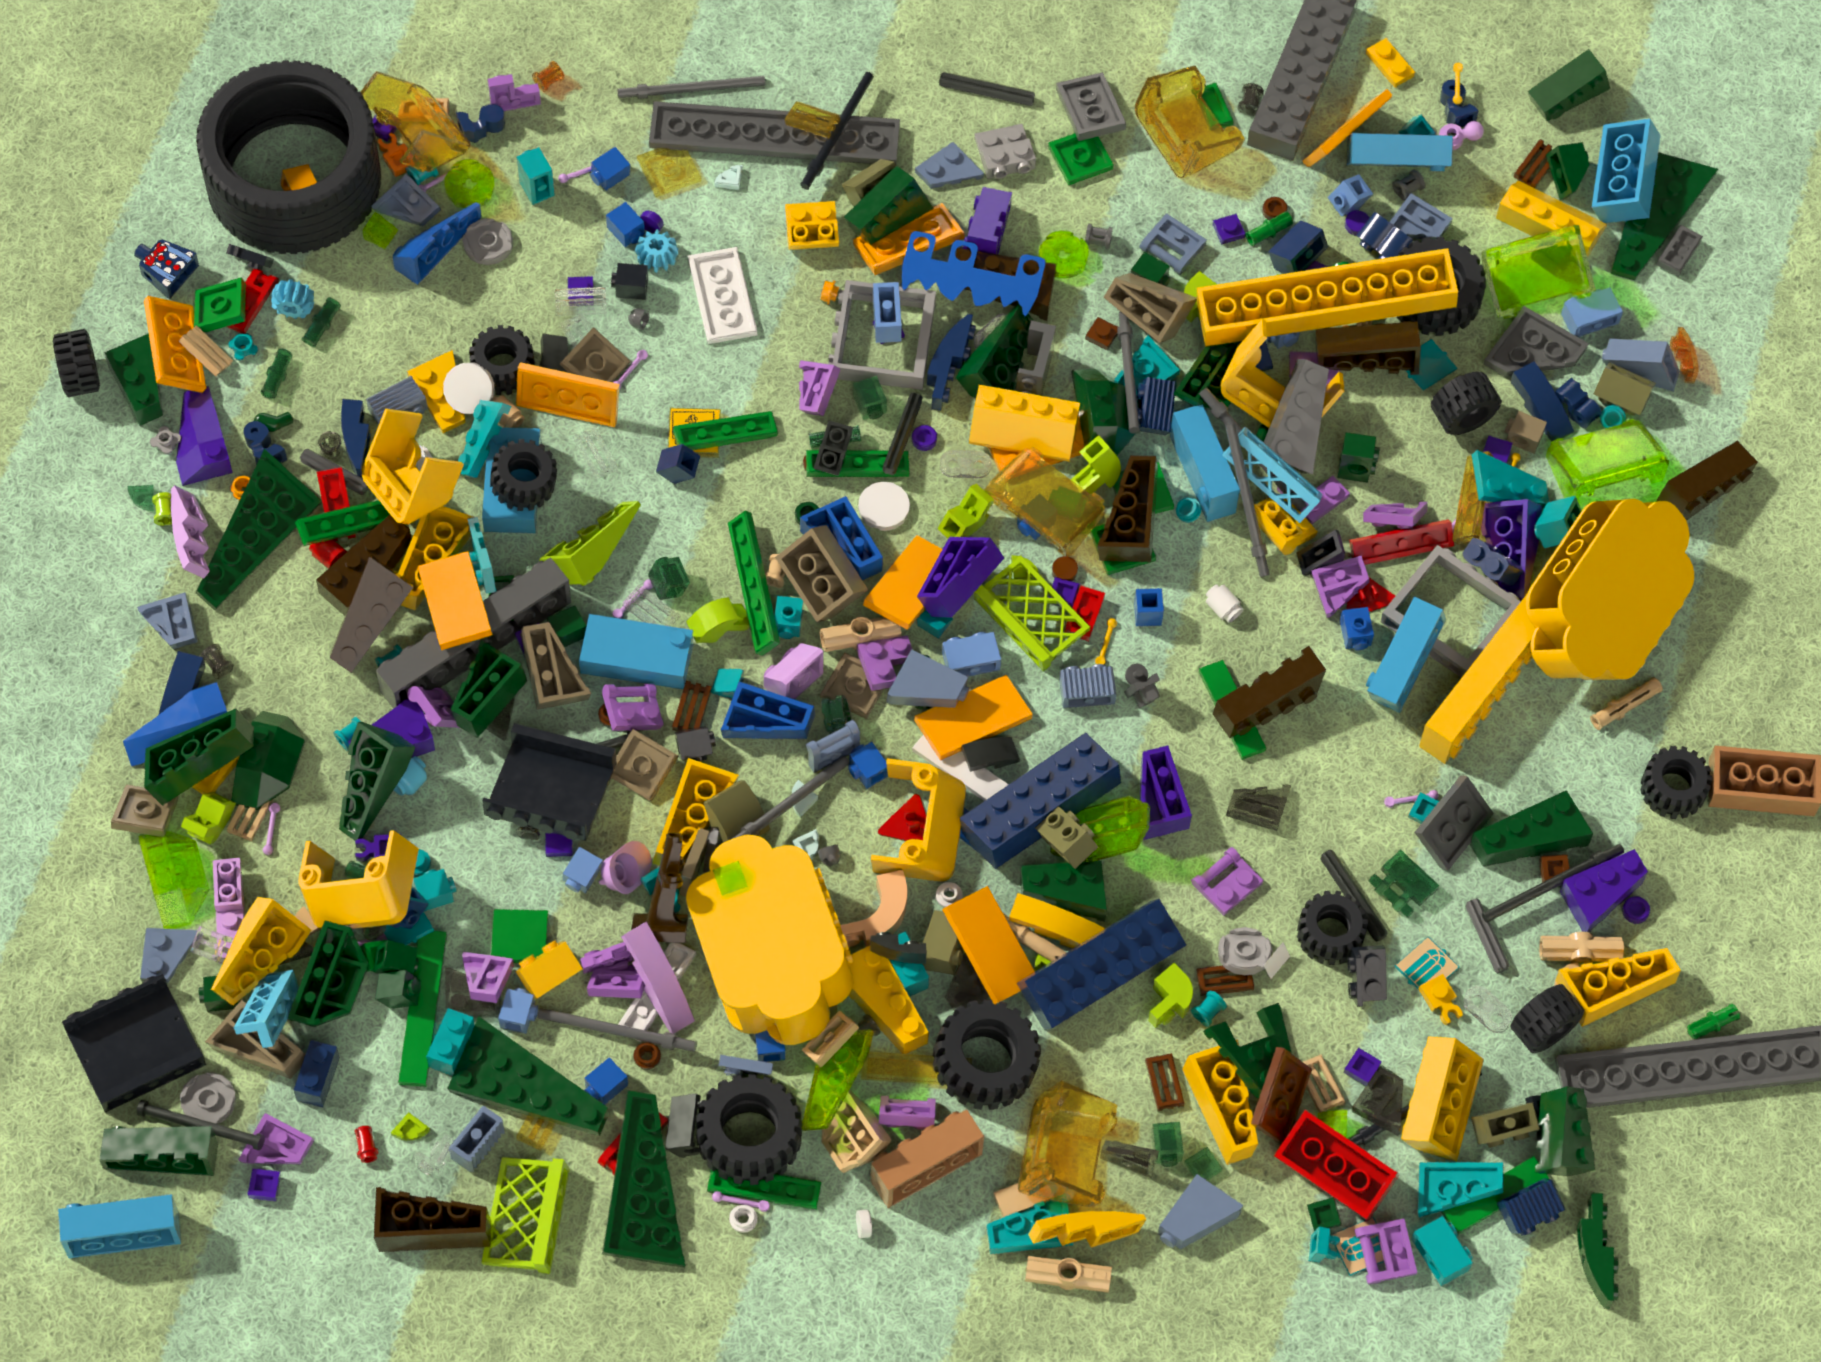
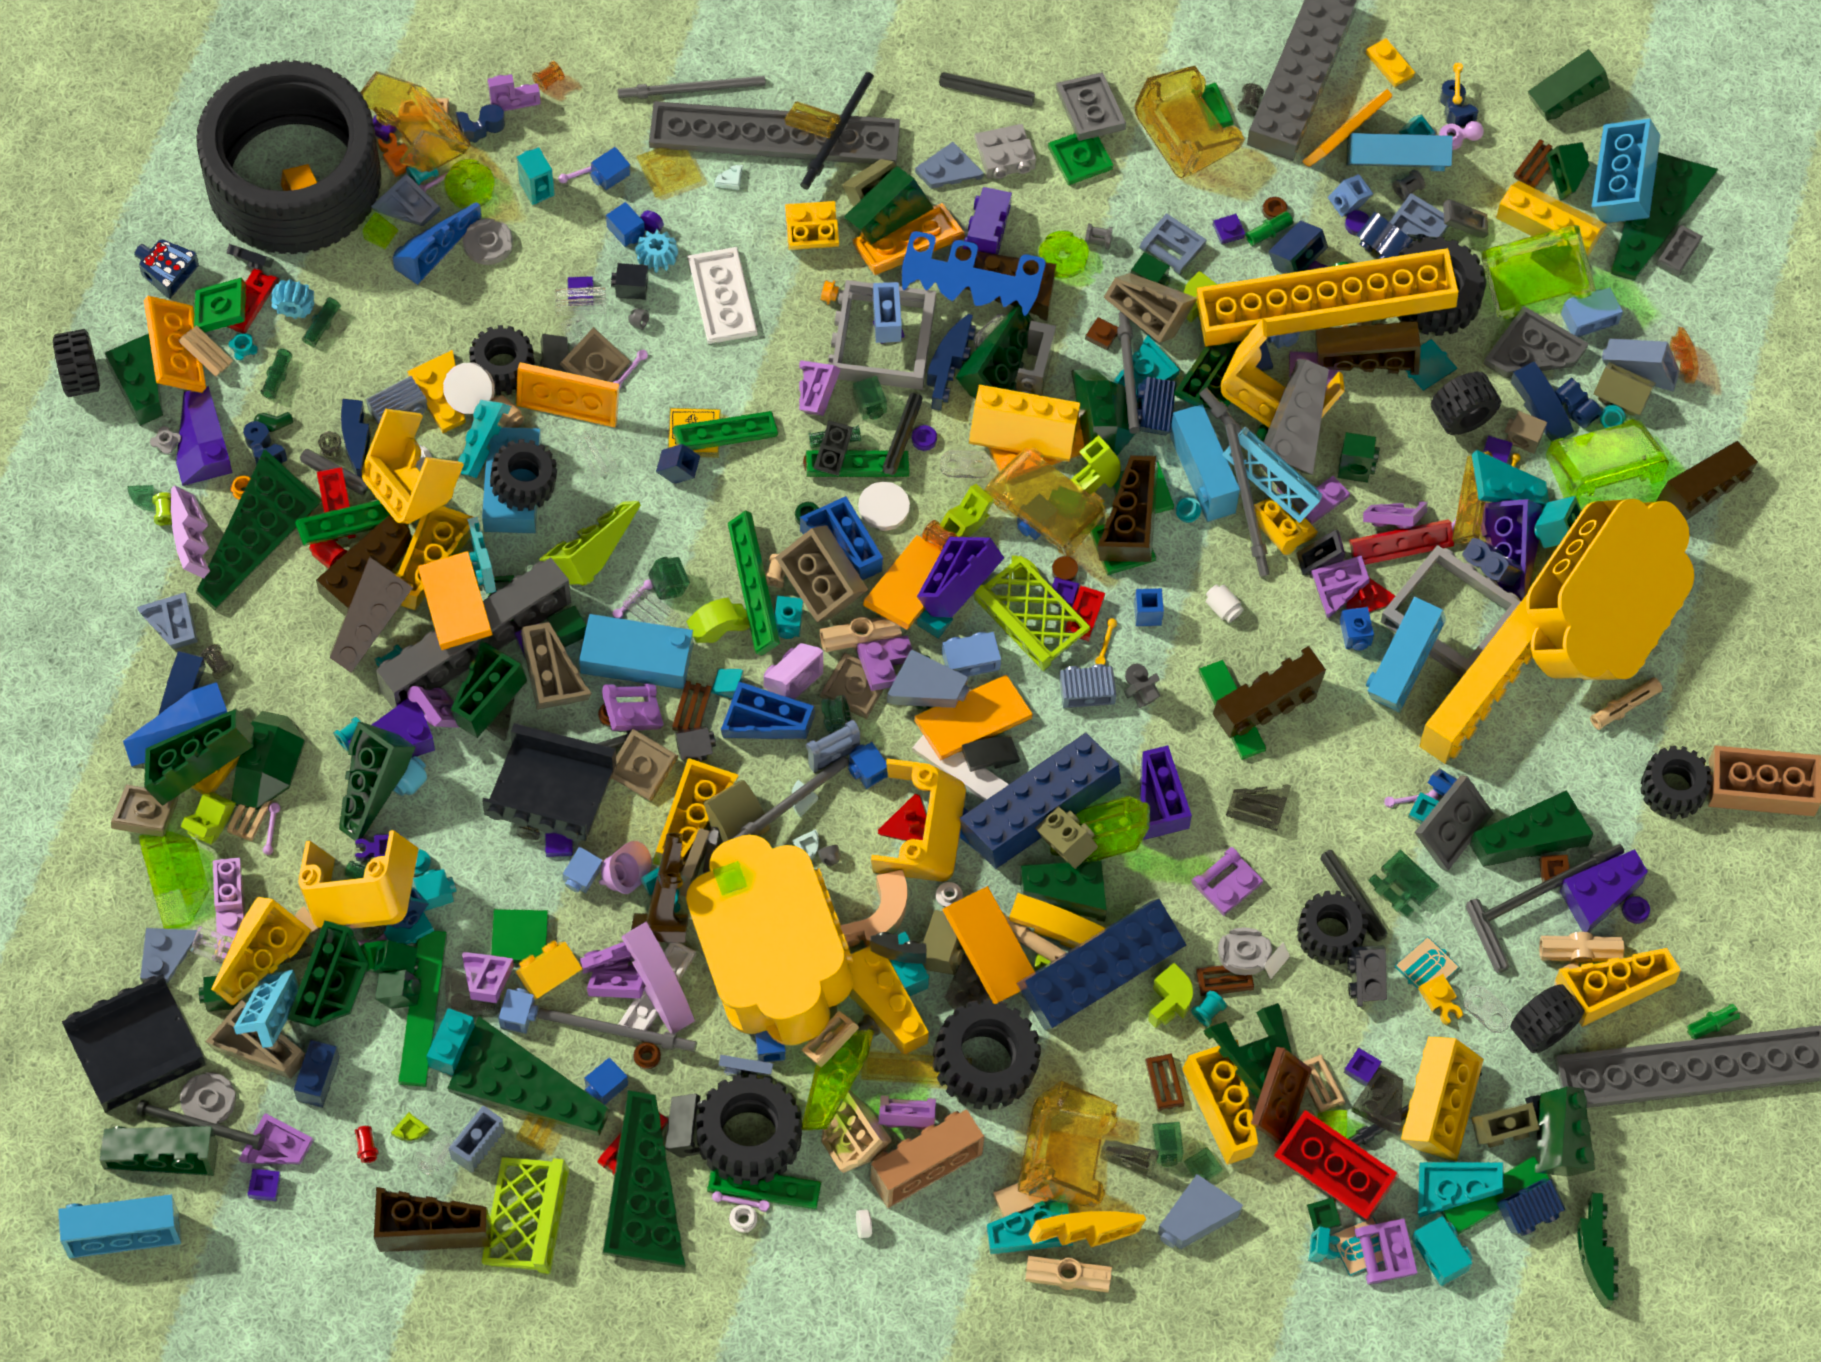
(937, 534): none -> clear orange bush
(1441, 781): none -> blue plate
(1465, 218): none -> dark grey plate

